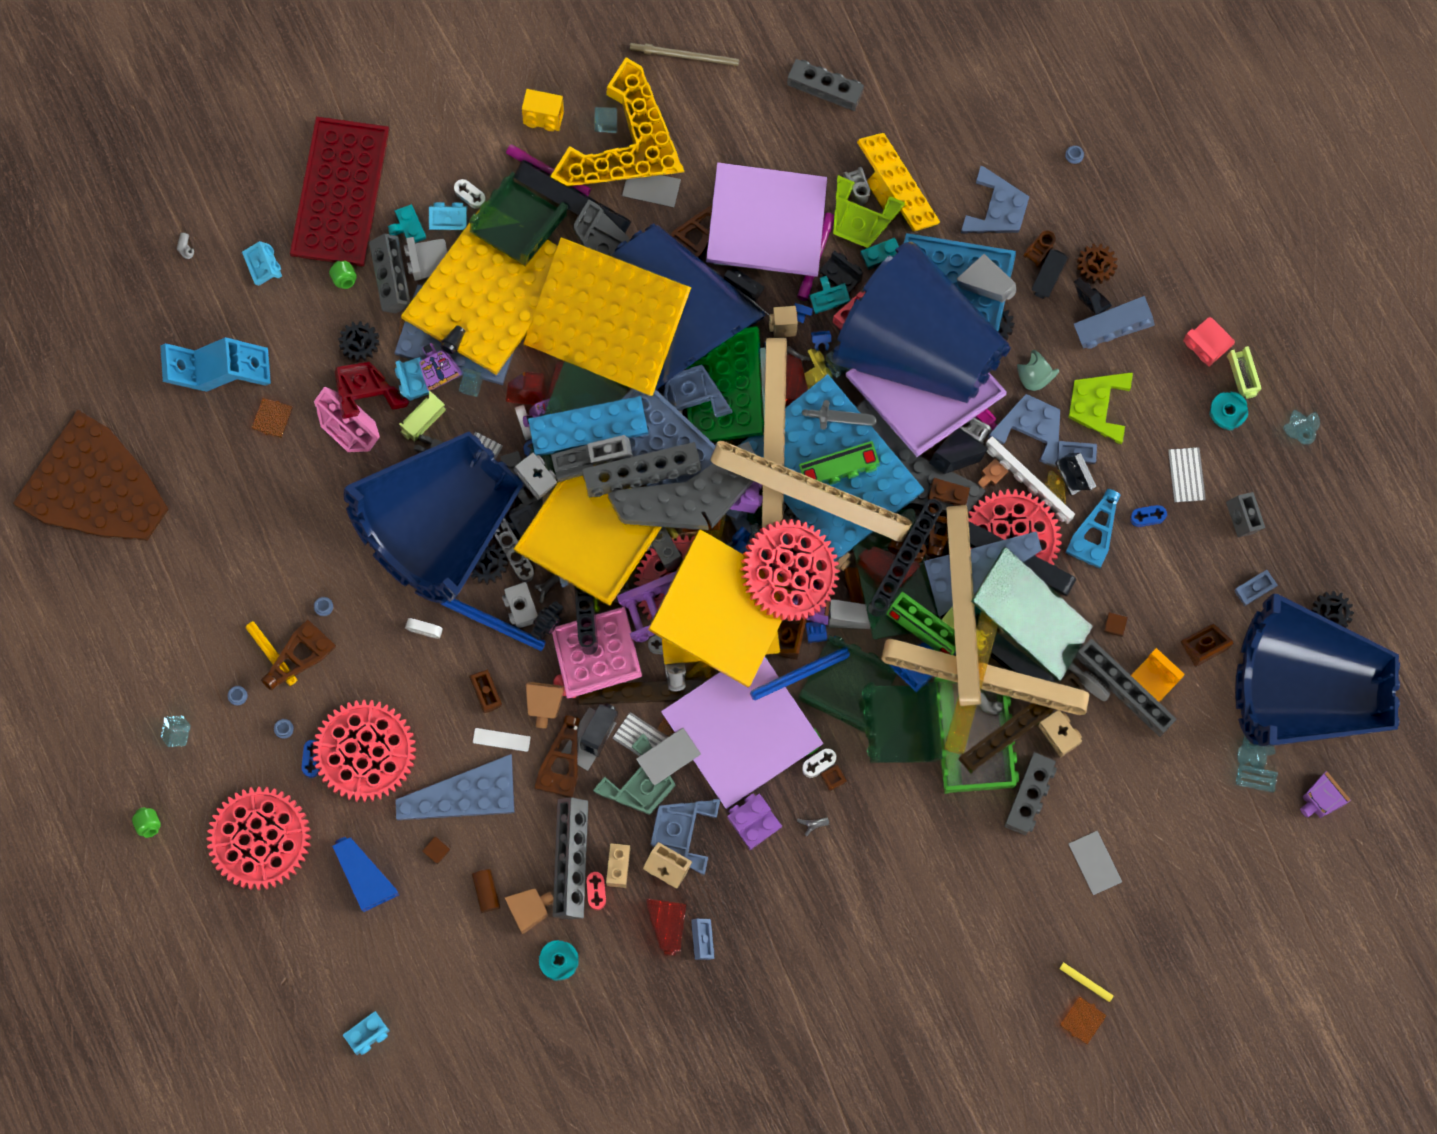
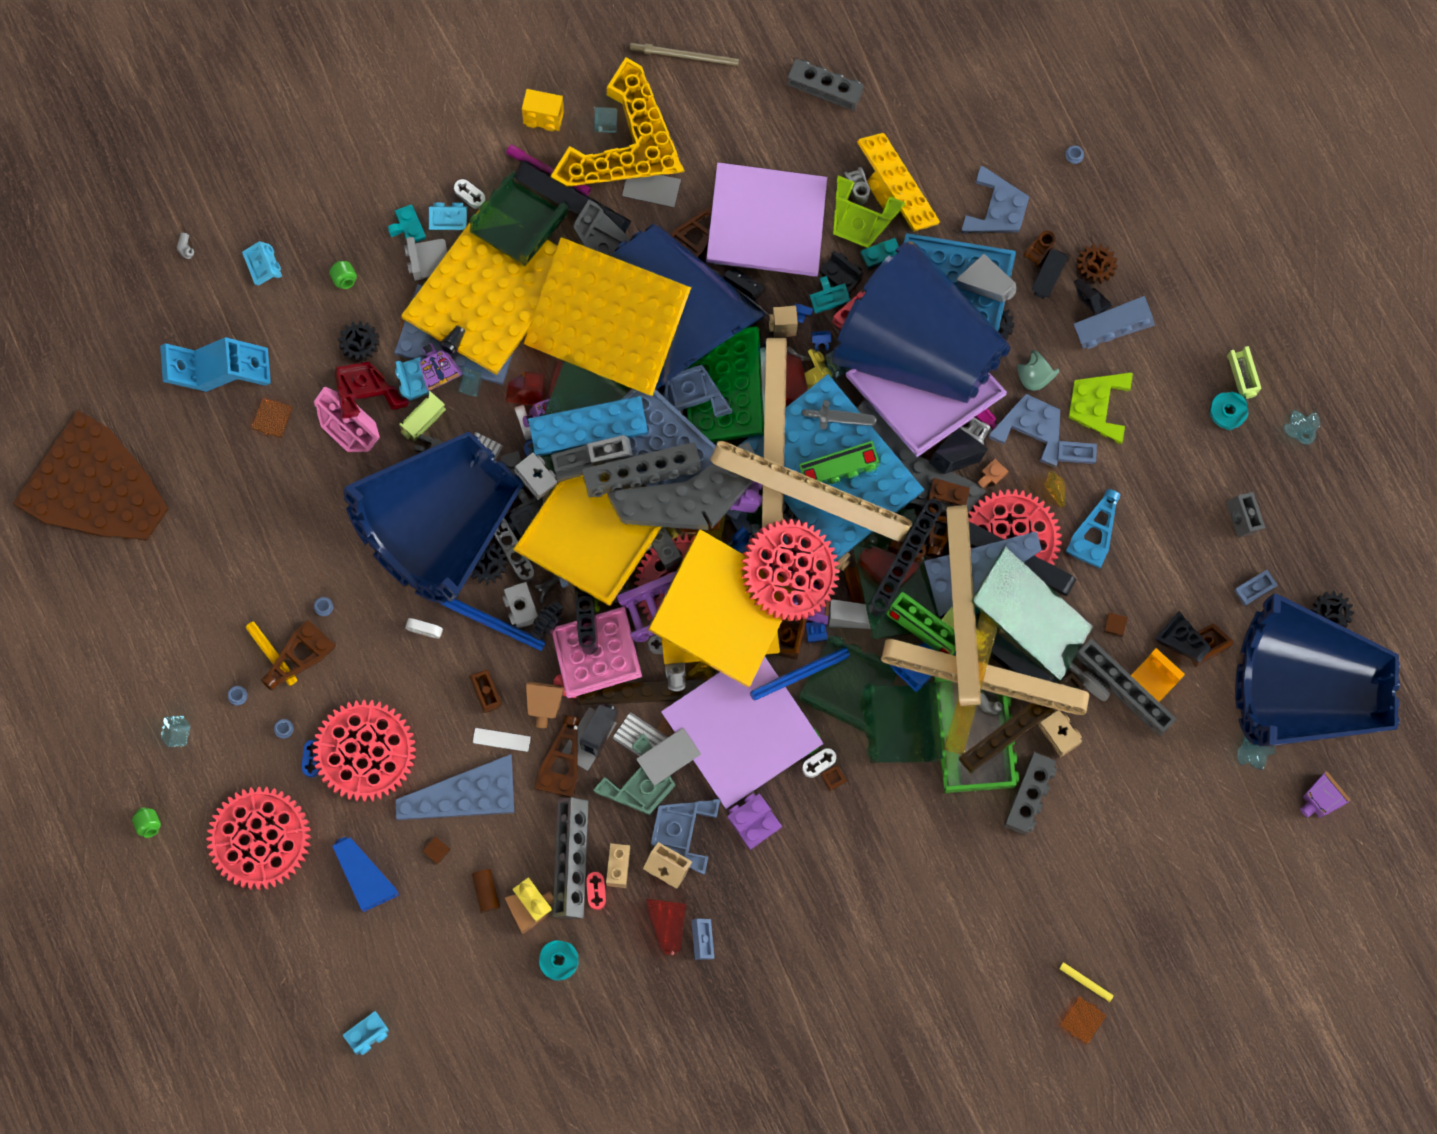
(339, 191): dark red plate -> none
(389, 273): dark grey brick -> none
(532, 899): none -> light yellow tile
(806, 284): magenta piece -> none
(813, 824): flat silver bar -> none
(1034, 486): white plate -> none
(1075, 473): black bracket -> none
(1095, 862): light grey sticker -> none
(1149, 520): blue beam -> none
(1183, 639): none -> black wing
(1186, 474): sticker -> none
(1209, 341): coral bracket -> none
(1258, 771): clear light blue tile -> none

